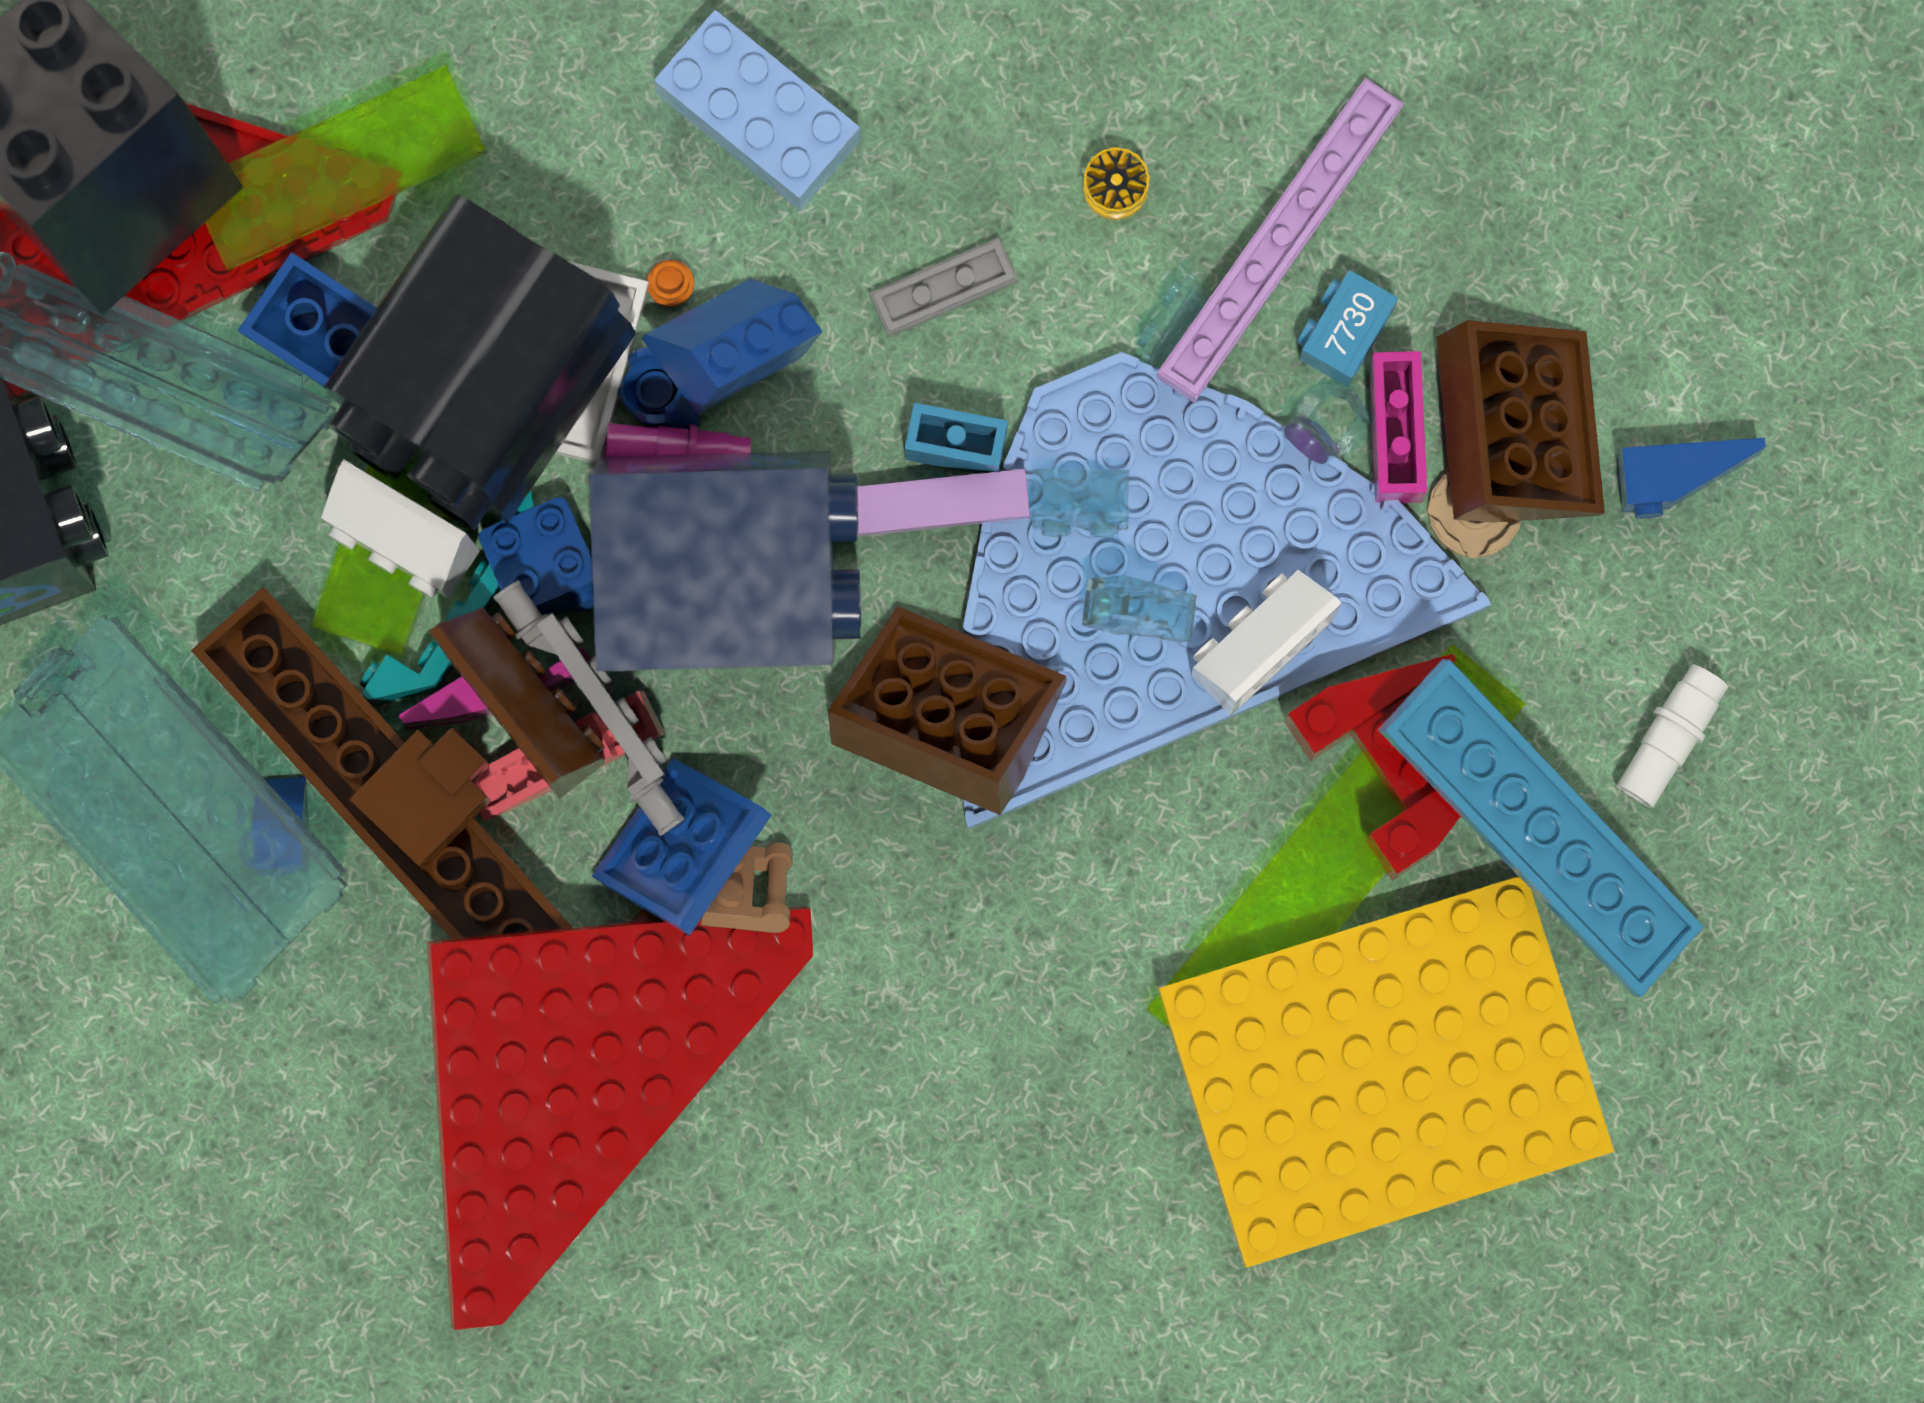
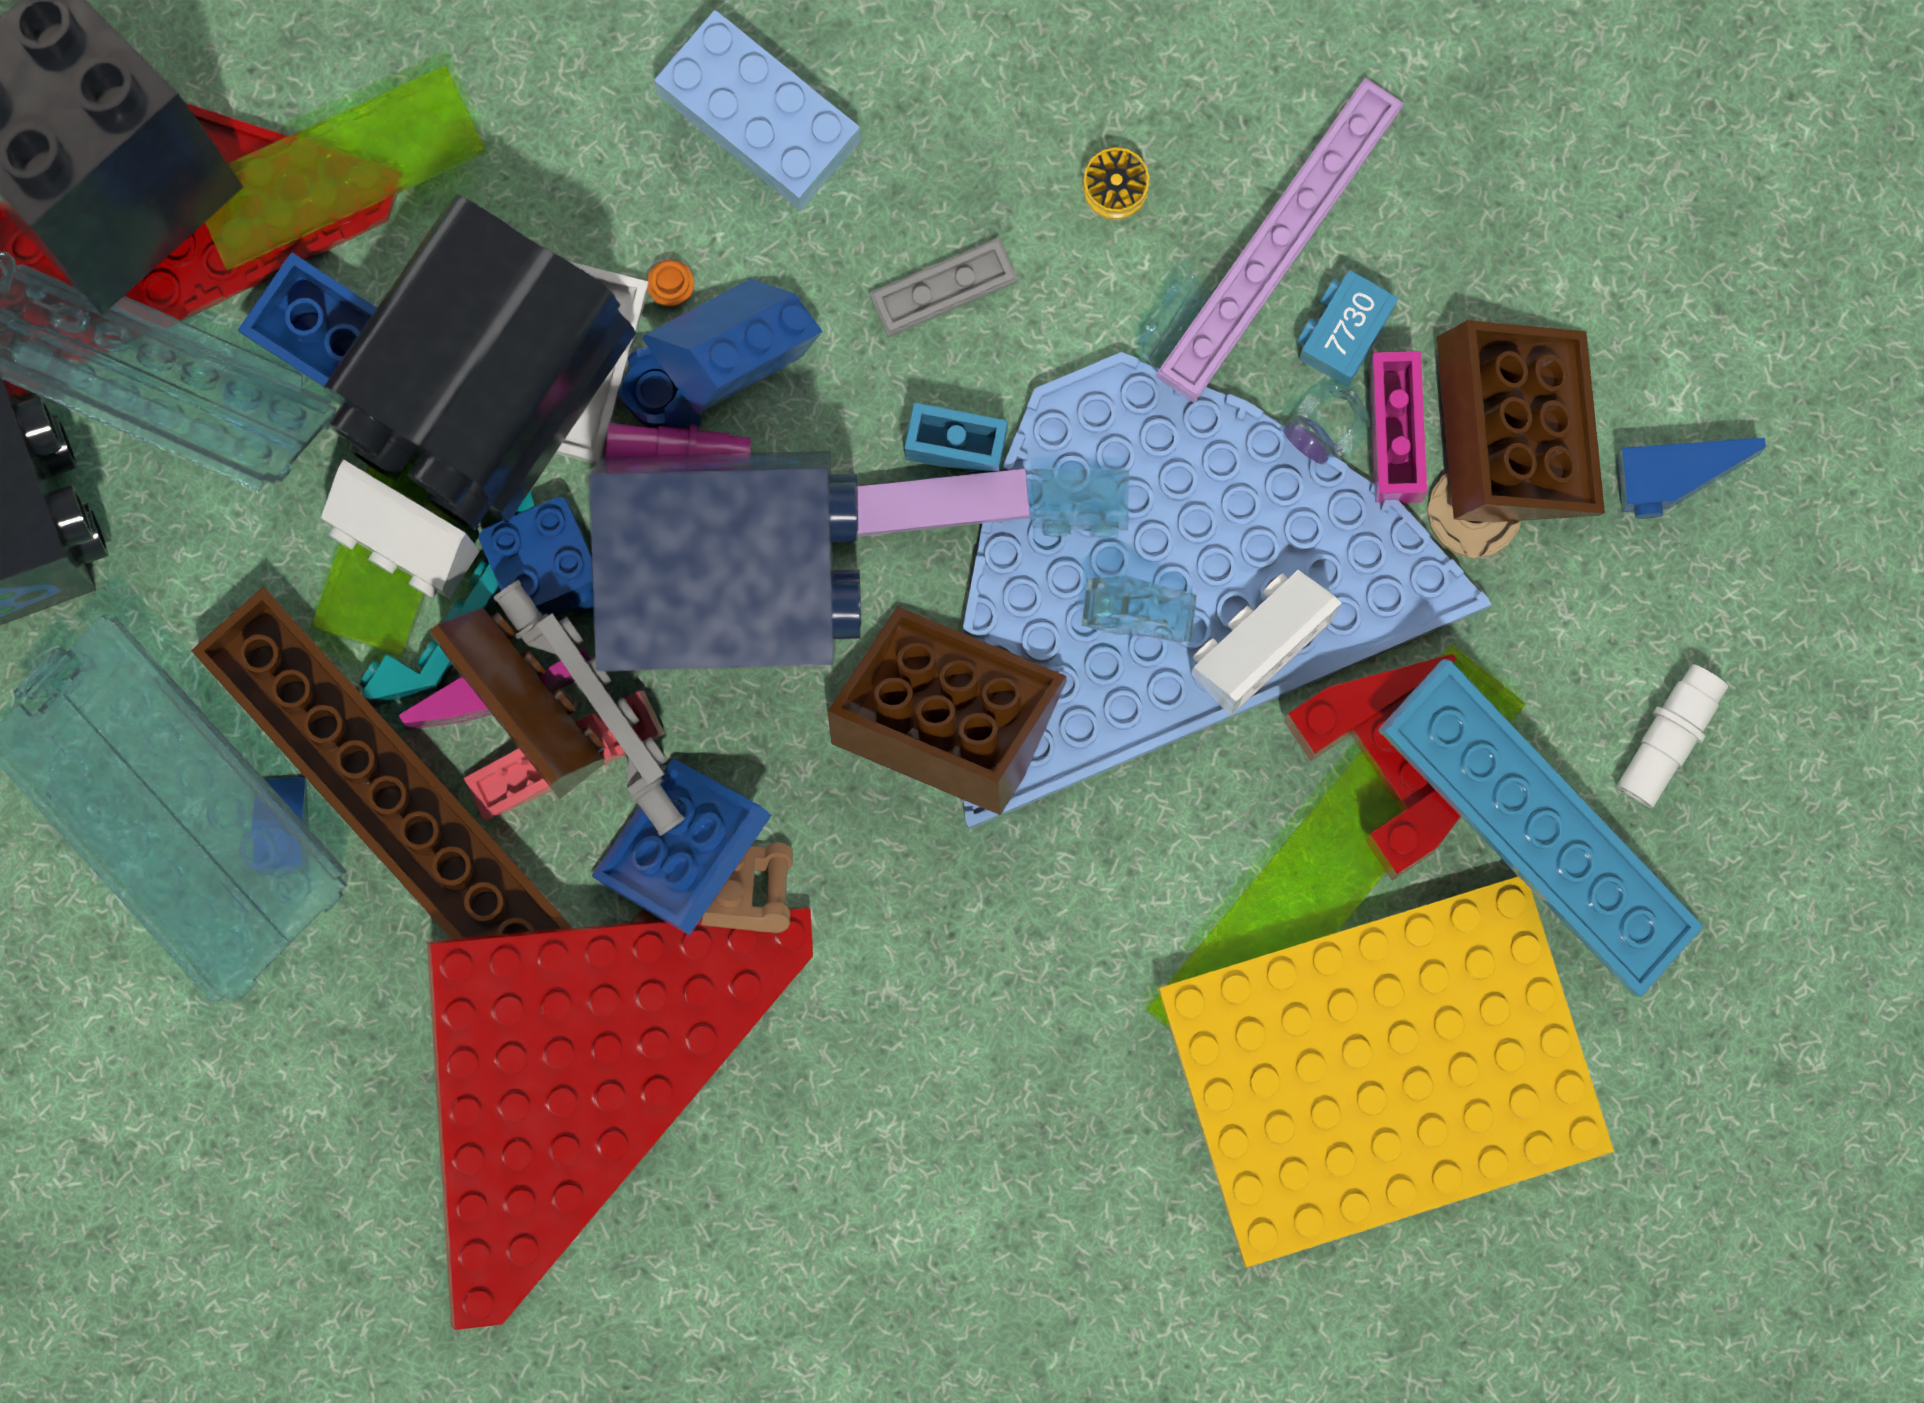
(425, 794): reddish brown piece -> none

